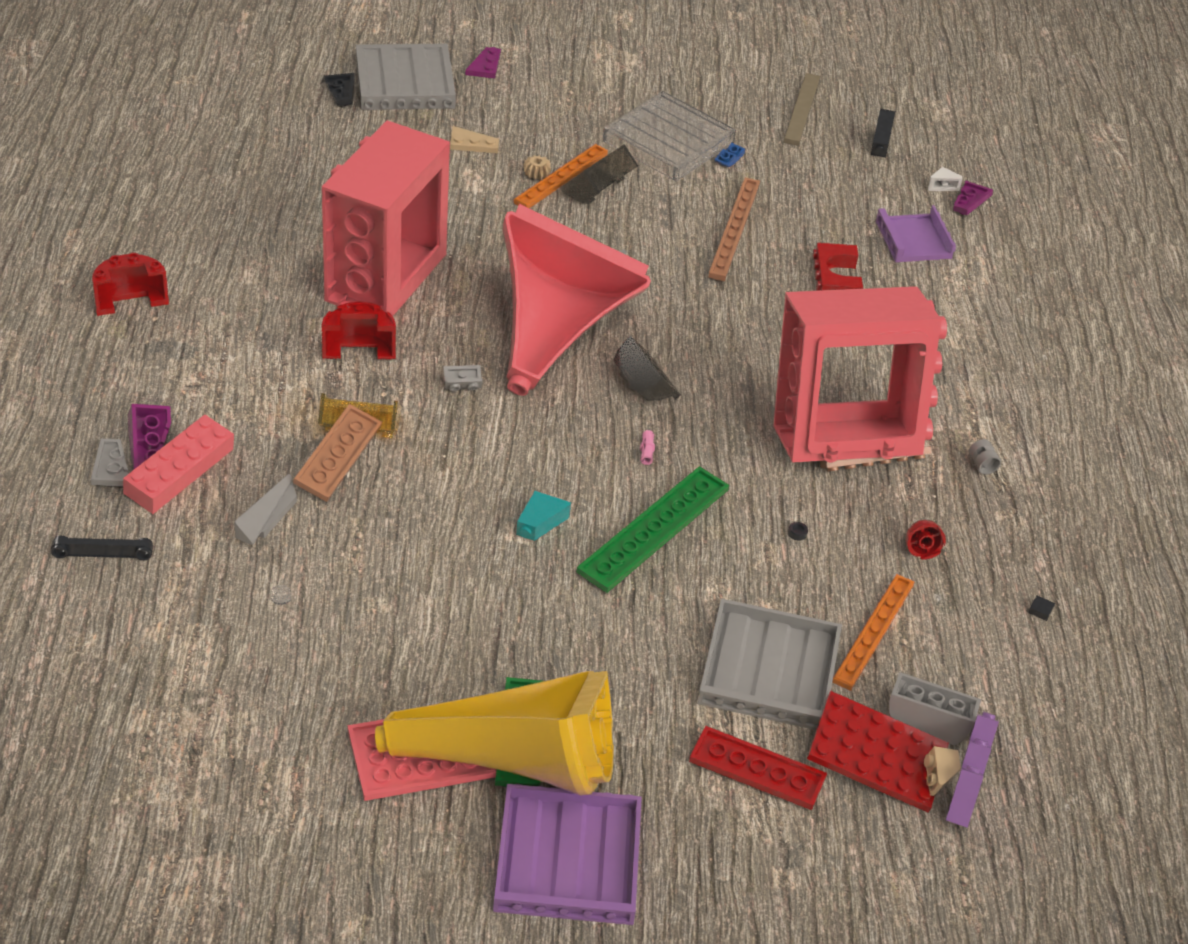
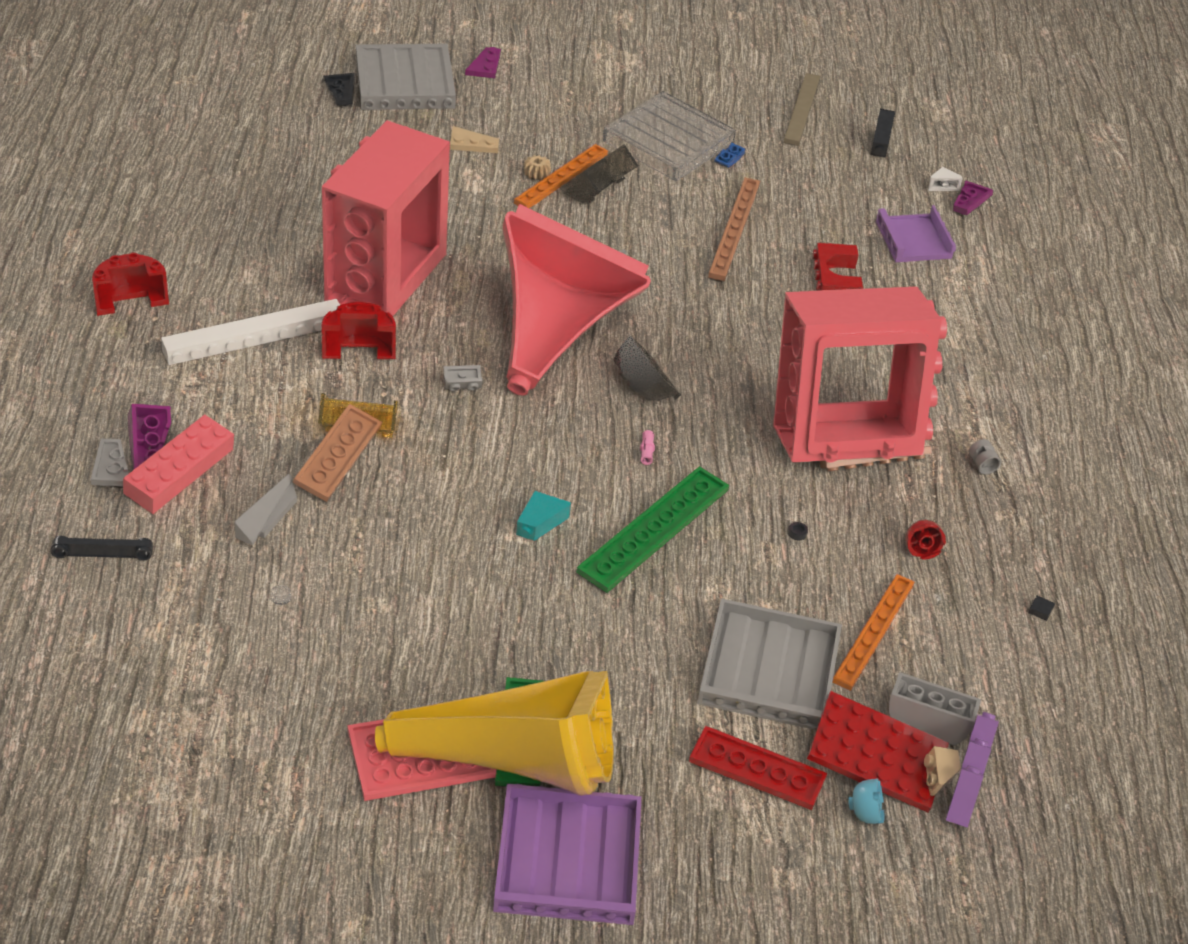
(246, 332): none -> white brick
(868, 801): none -> medium azure cylinder

